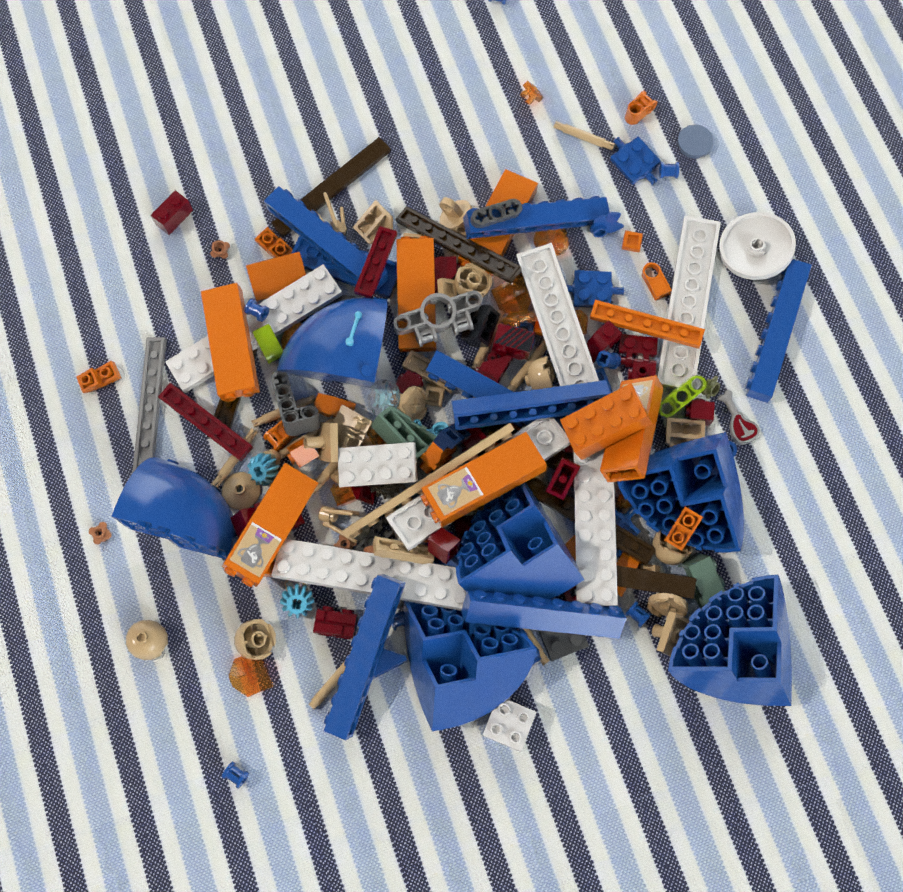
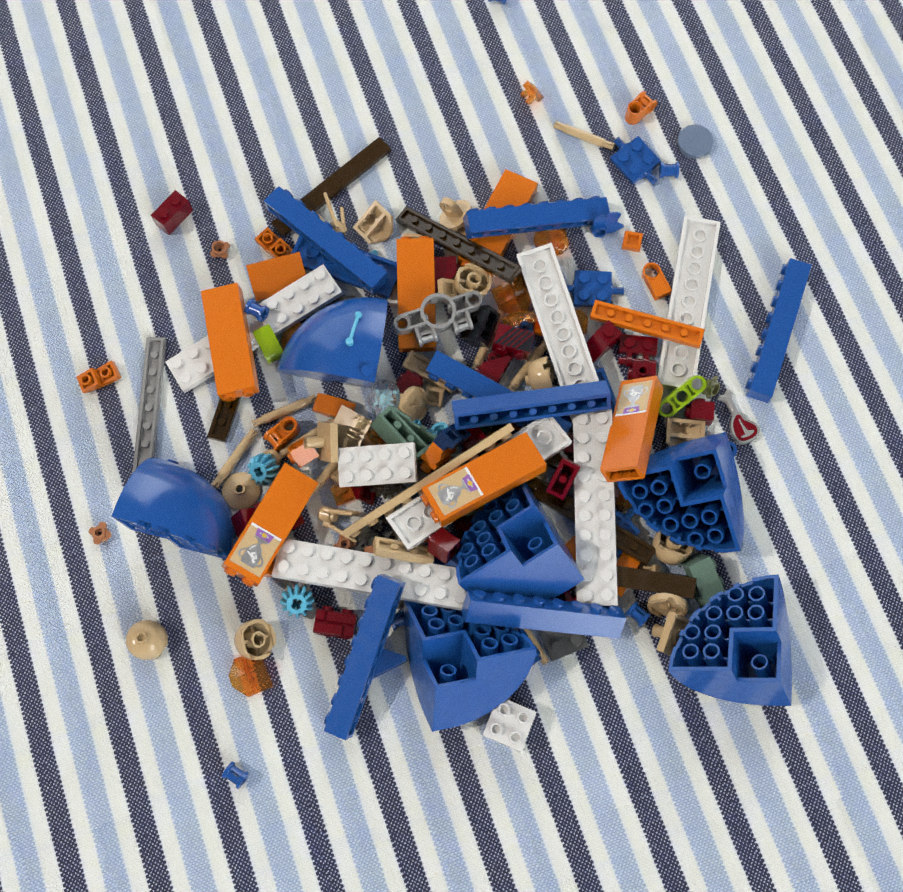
(205, 422): dark red plate -> none
(294, 419): dark grey beam -> none
(327, 687): tan piece -> none
(375, 262): dark red plate -> none
(490, 219): dark grey beam -> none
(606, 421): orange brick -> none
(608, 359): blue bush -> none
(683, 528): orange slope -> none
(757, 245): white dish -> none

